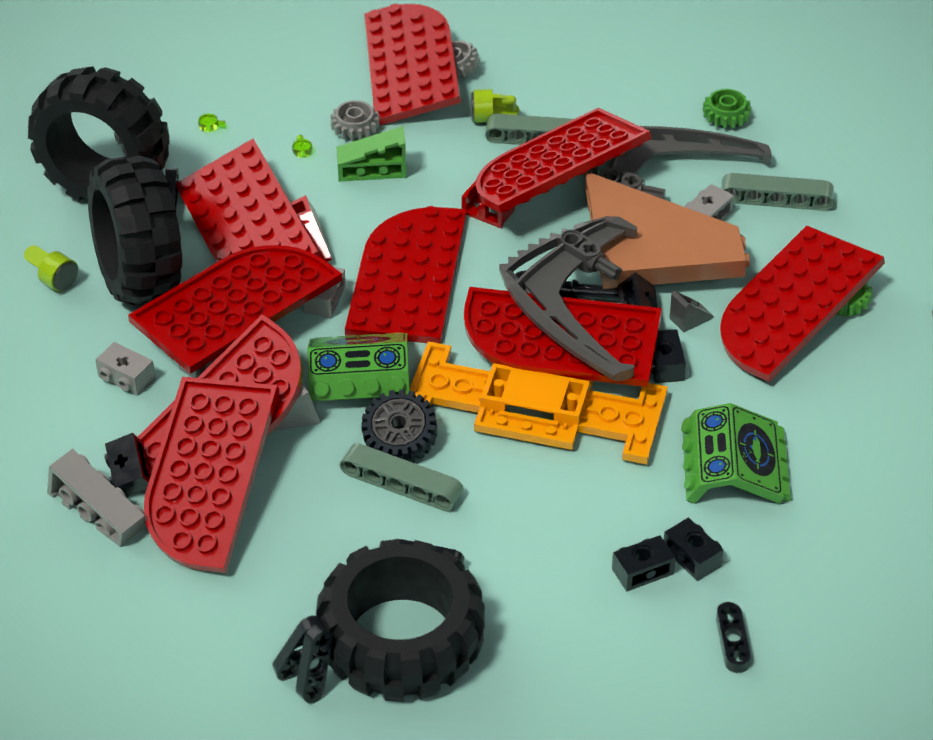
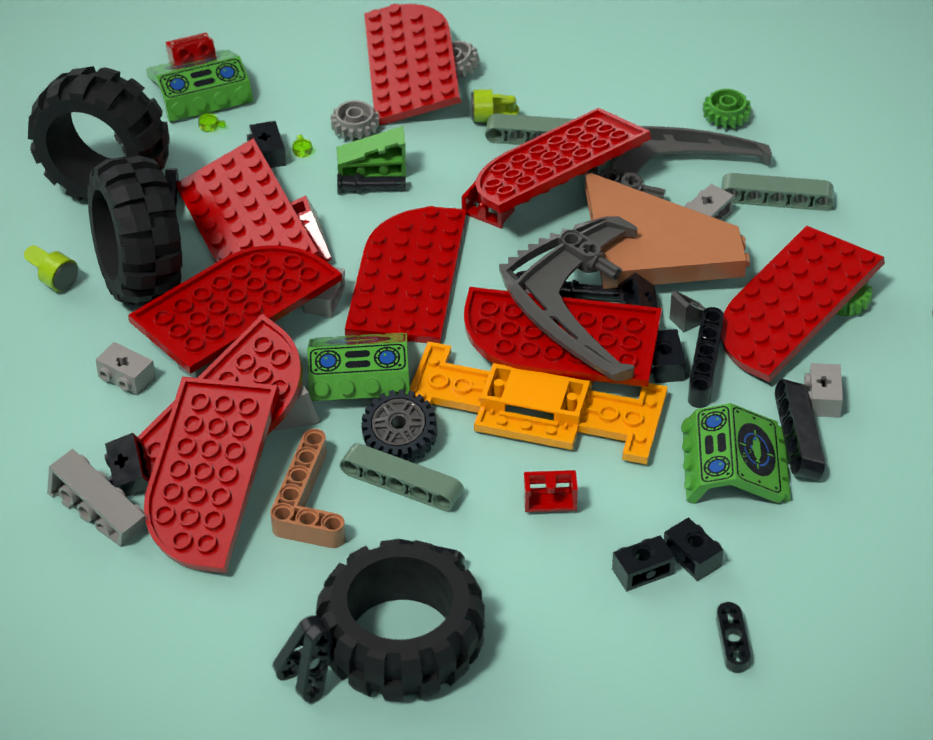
(190, 49): none -> red window
(202, 85): none -> bright green hinge
(269, 142): none -> black brick
(289, 515): none -> nougat beam
(359, 183): none -> black pin
(551, 497): none -> red window
(705, 357): none -> black beam
(799, 429): none -> black beam
(825, 389): none -> light grey brick

